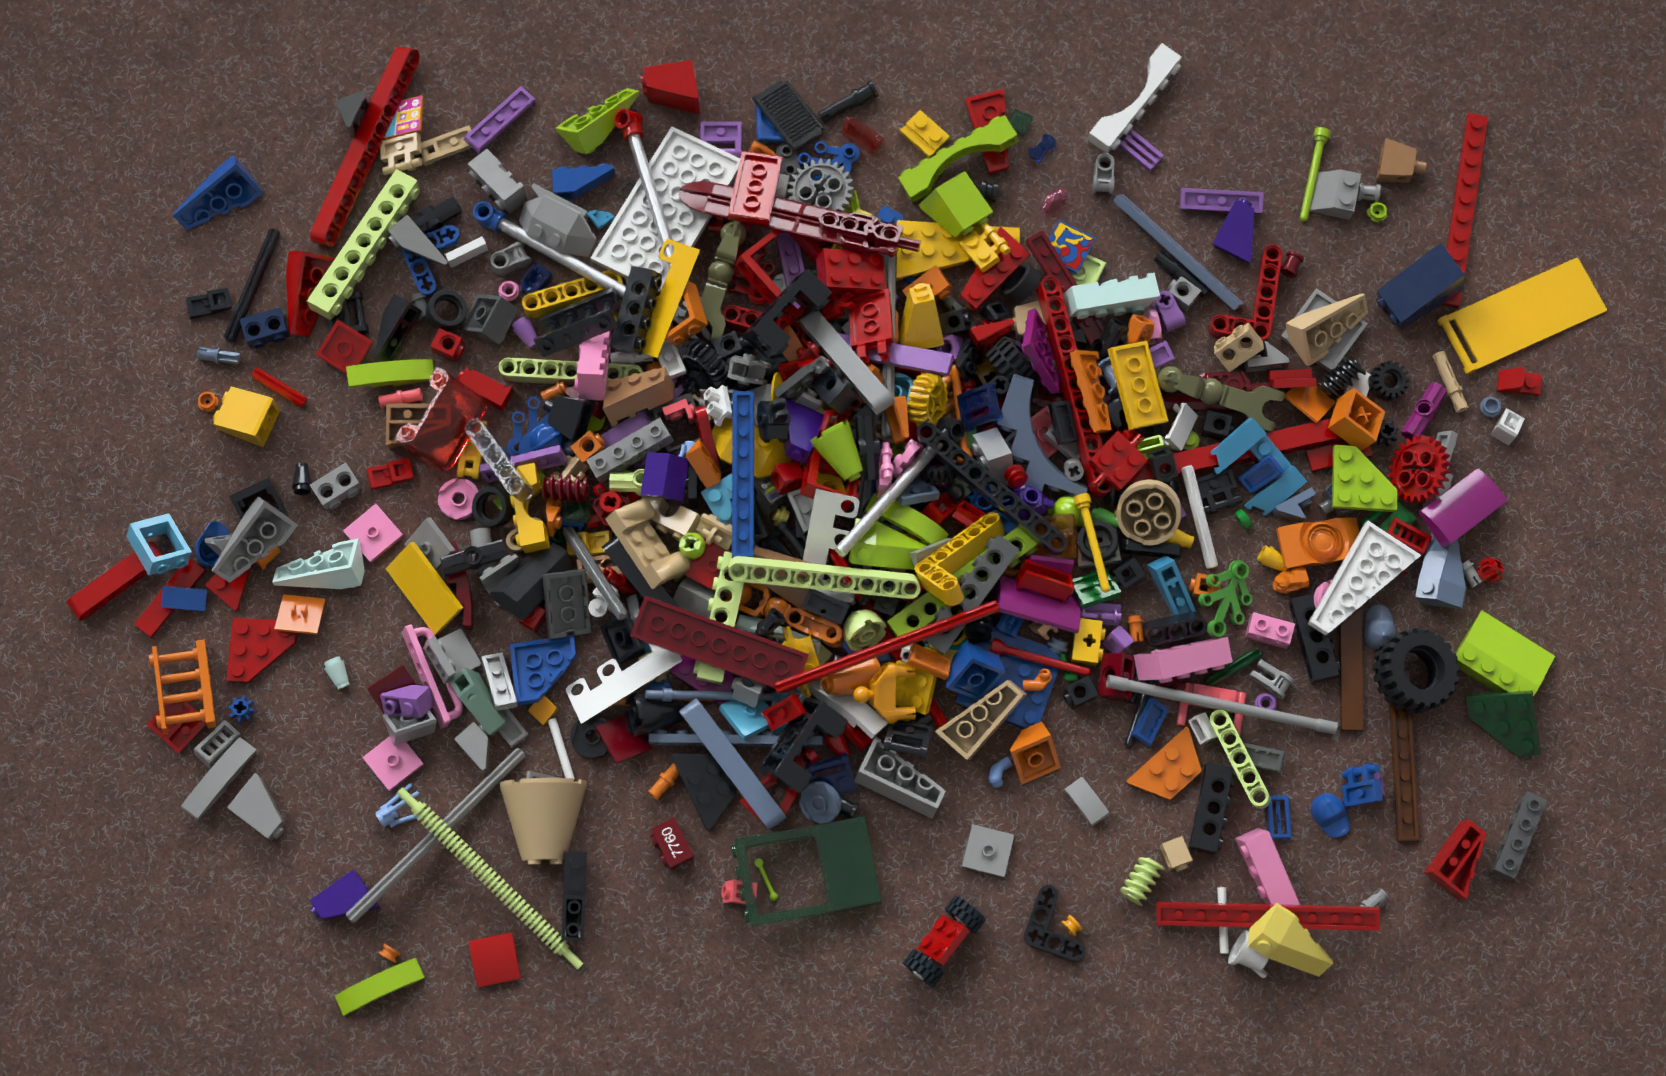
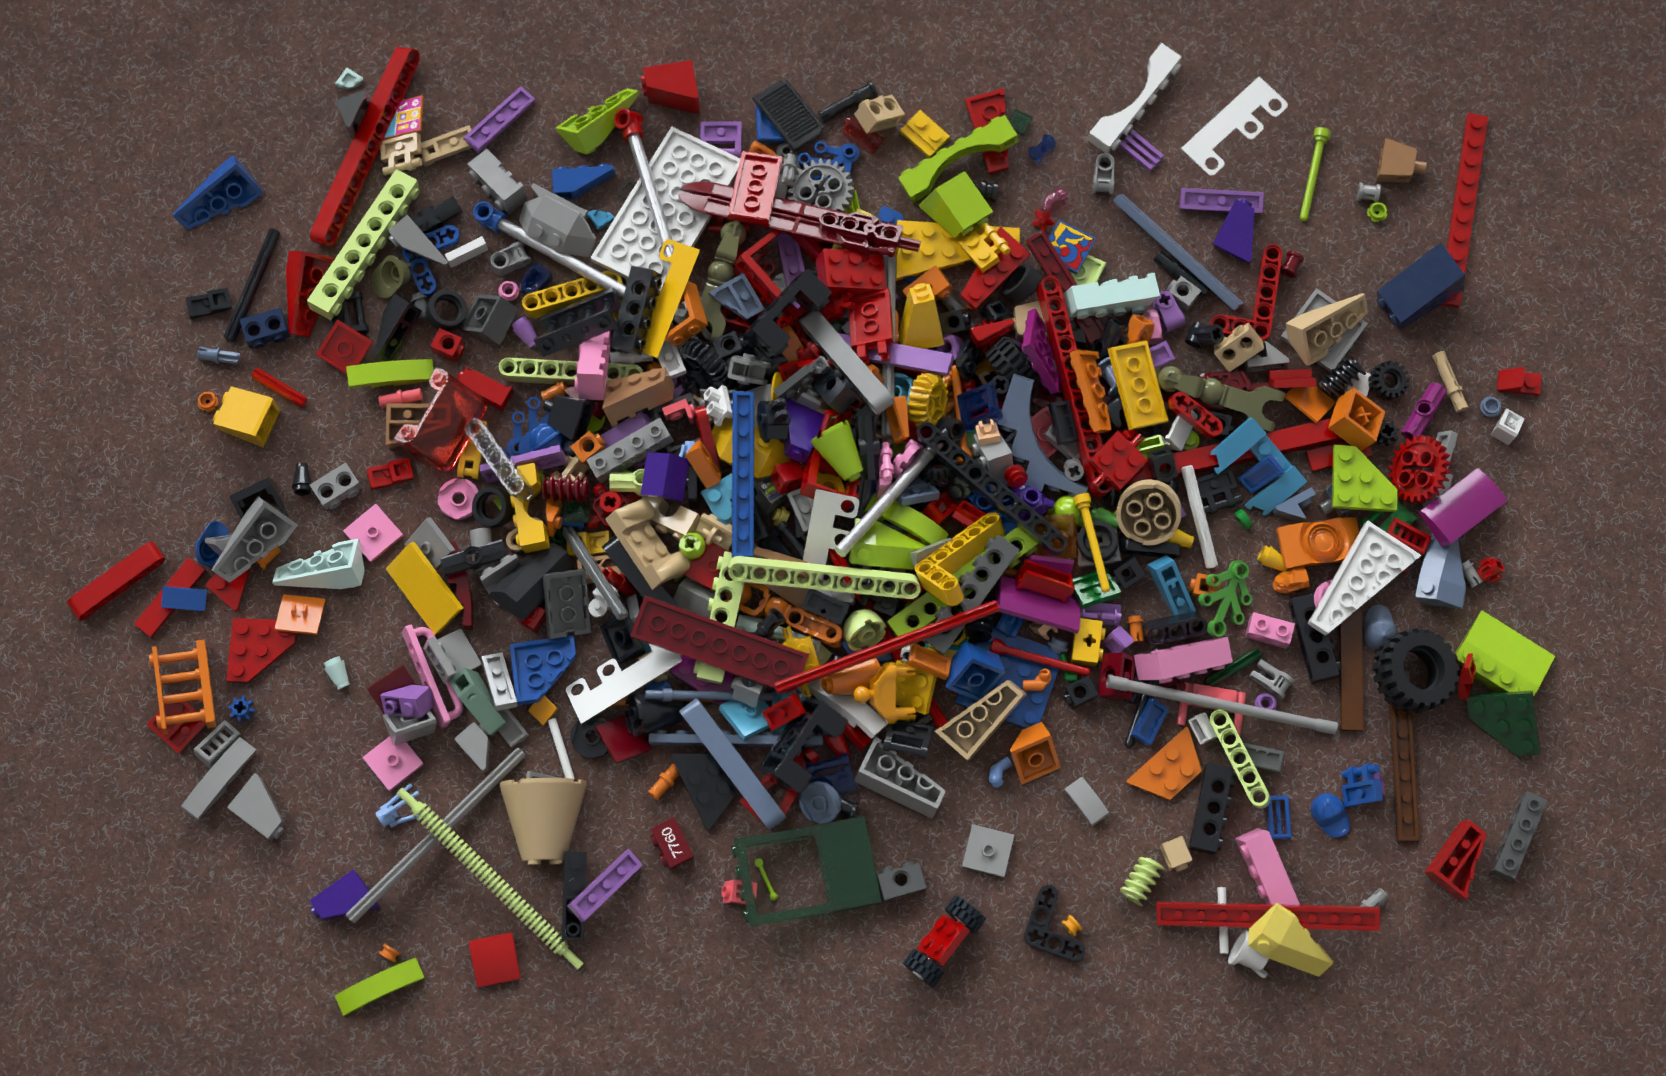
(153, 527): medium azure window -> none
(349, 79): none -> light aqua tile
(390, 276): none -> olive piece
(605, 885): none -> medium lavender plate
(738, 297): none -> sand blue wing
(788, 169): none -> light grey axle
(879, 113): none -> tan brick
(891, 890): none -> dark grey brick
(987, 433): none -> light nougat tile
(1043, 219): none -> red plant
(1204, 334): none -> black piece
(1204, 414): none -> red beam
(1232, 116): none -> white piece
(1336, 193): light grey slope -> none
(1466, 677): none -> red slope
(1523, 314): yellow flag -> none

